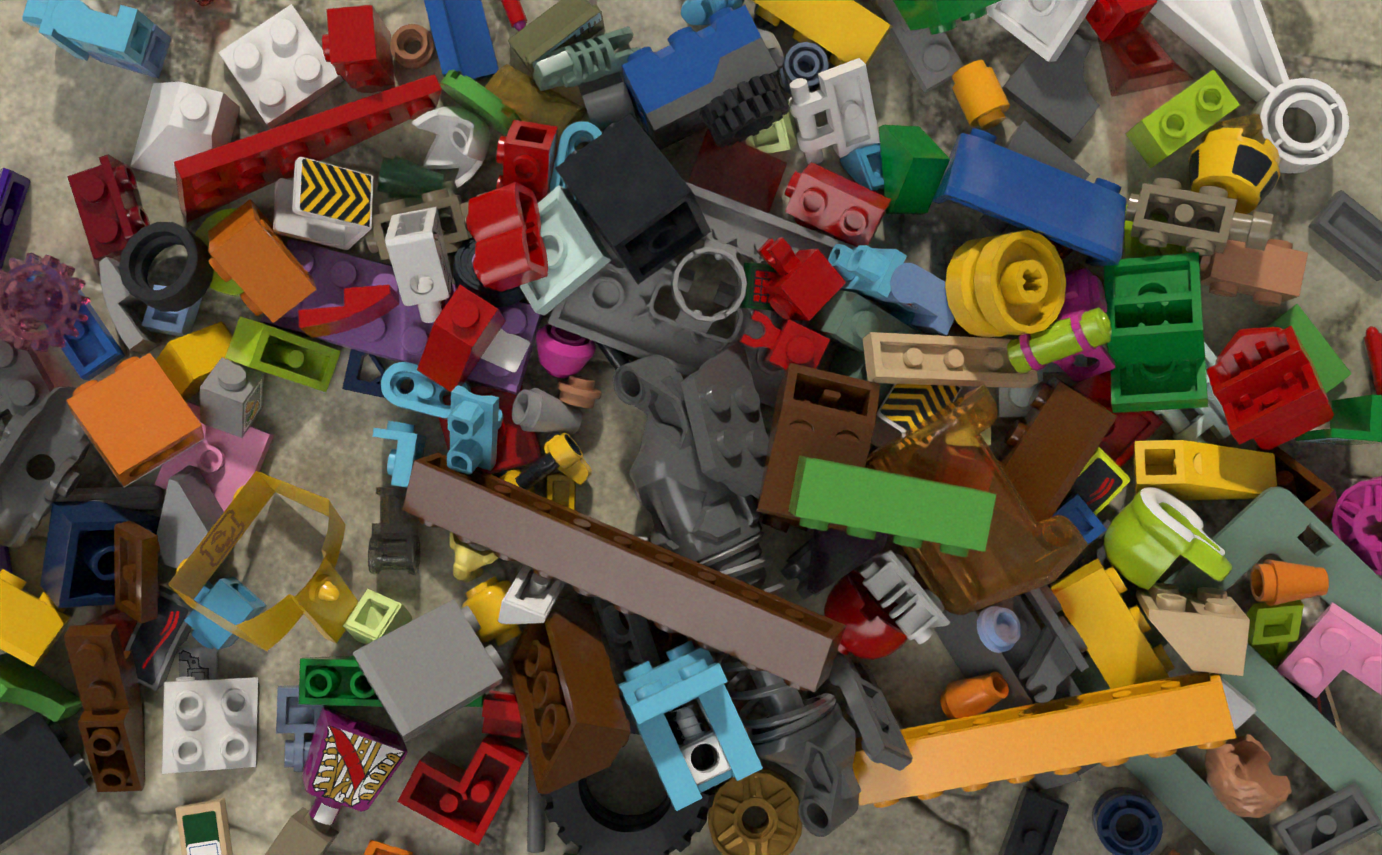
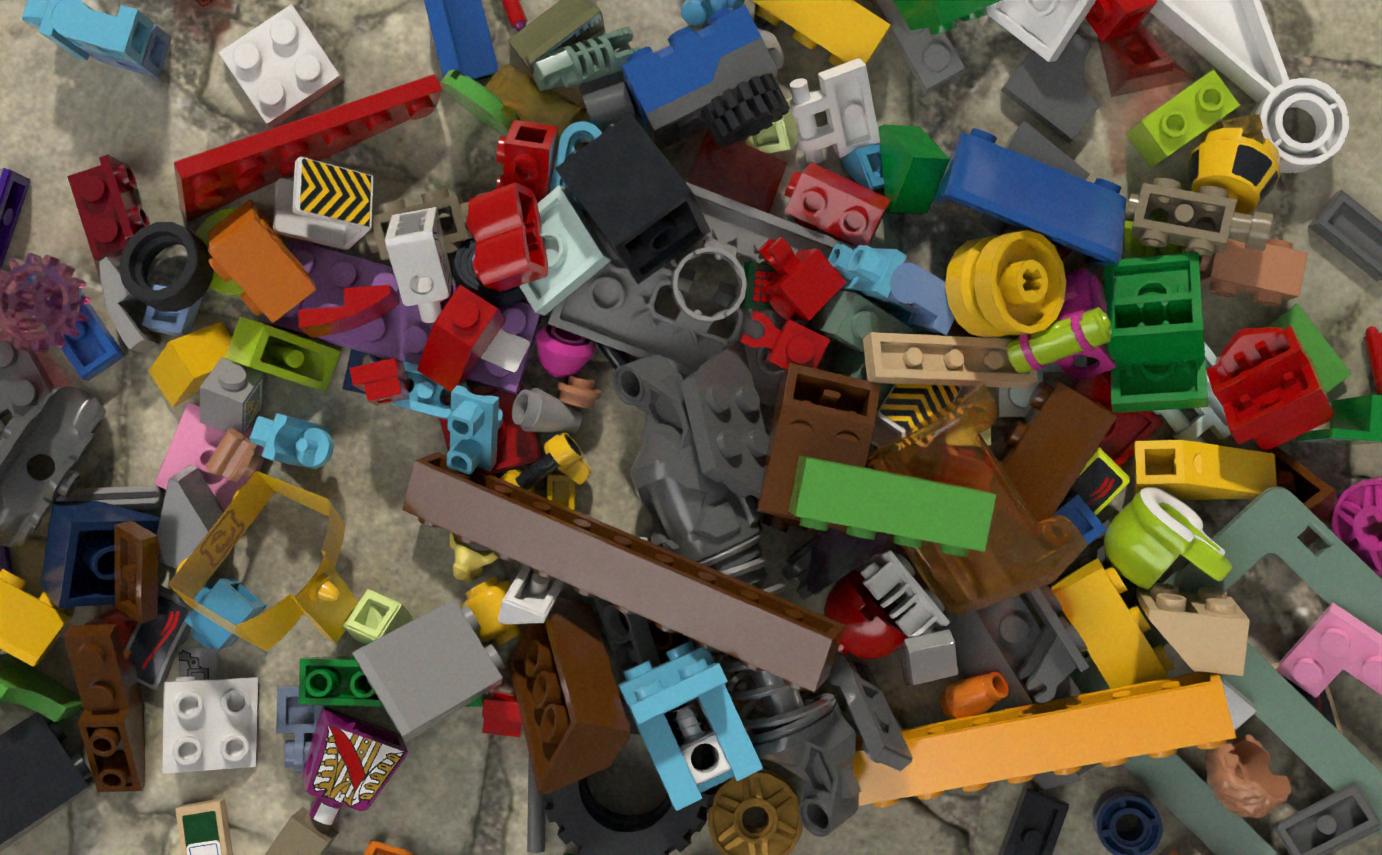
(135, 418): orange piece -> none
(182, 123): white slope -> none
(234, 456): none -> nougat plate
(293, 441): none -> medium azure hips
(359, 48): red brick -> none
(382, 381): none -> red piece
(393, 535): clear smoke connector -> none
(406, 35): nougat plate -> none
(407, 179): clear green cone -> none
(409, 448): medium azure bracket -> none
(459, 141): white piece -> none
(462, 798): red brick -> none
(791, 70): sand blue wheel -> none
(928, 657): none -> light grey slope
(980, 95): light orange brick -> none
(998, 628): light blue plate -> none
(1273, 628): lime slope -> none
(1287, 582): orange cone -> none

